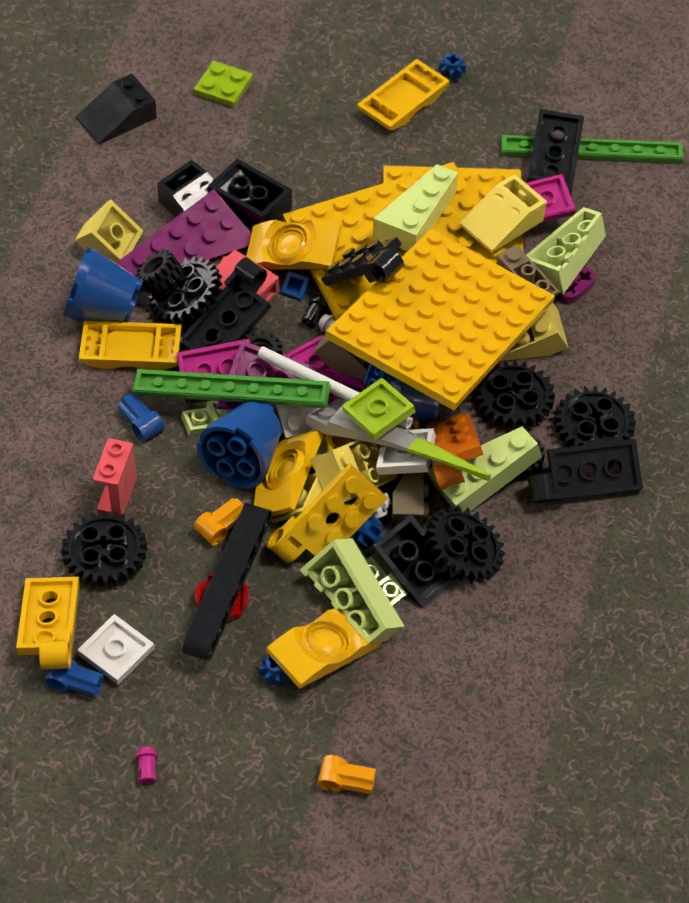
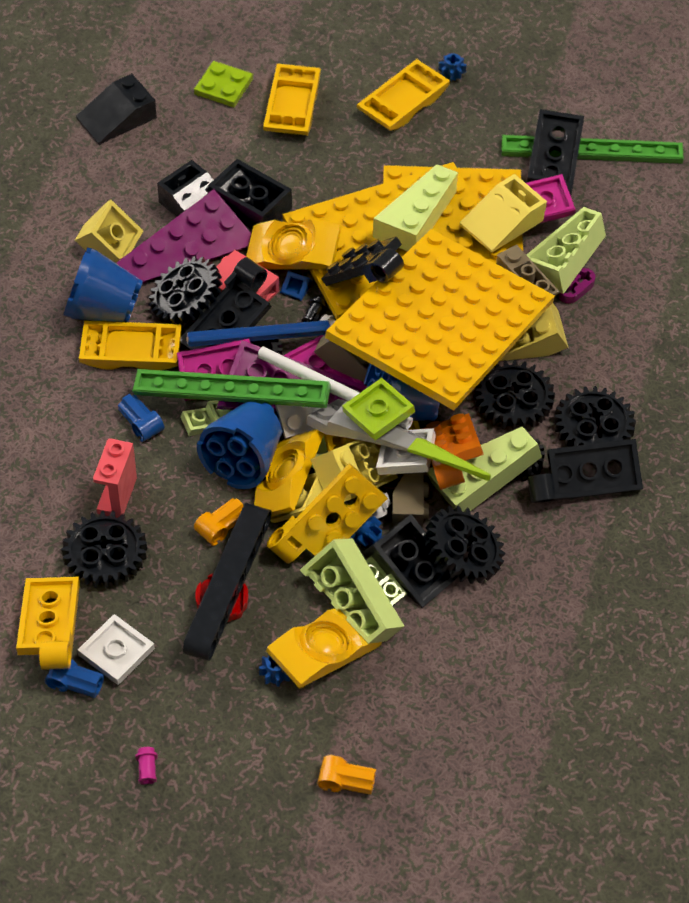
(159, 271): black tyre -> none
(257, 333): none -> blue axle
(292, 99): none -> yellow slope

